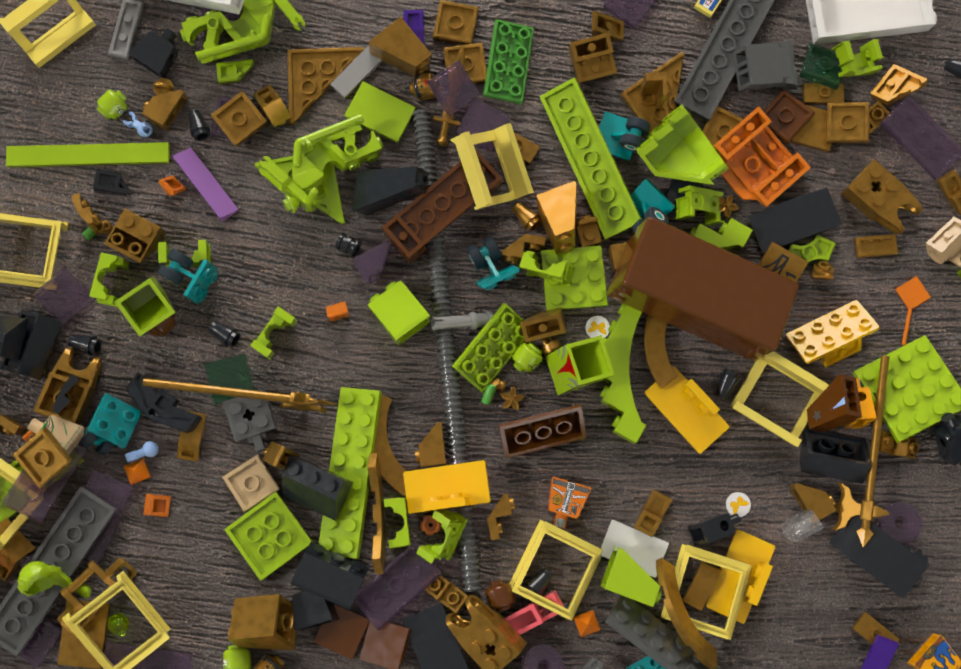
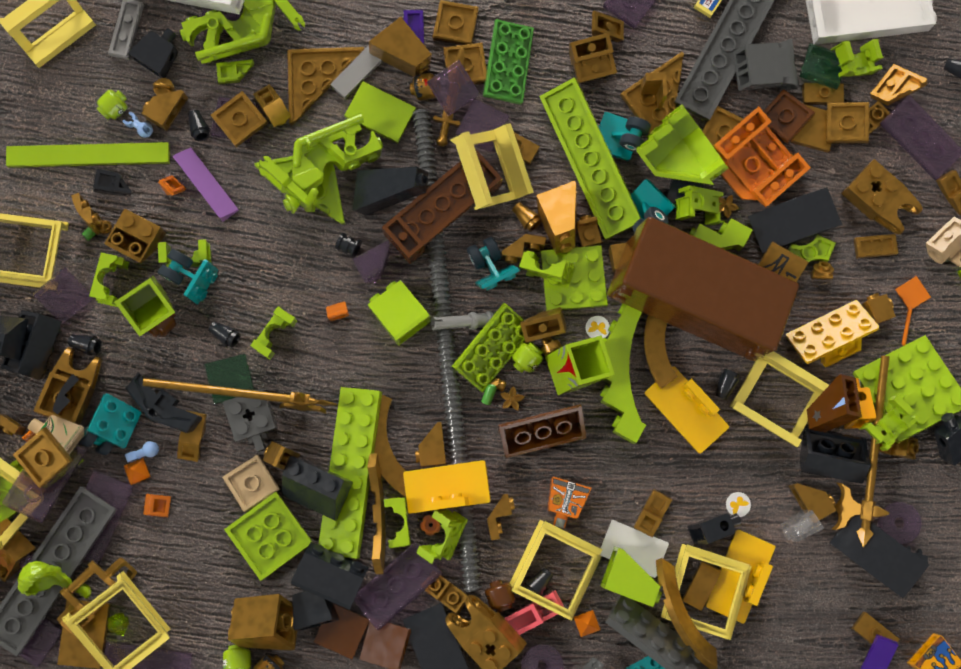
(879, 307): none -> pearl gold brick
(891, 424): none -> lime piece

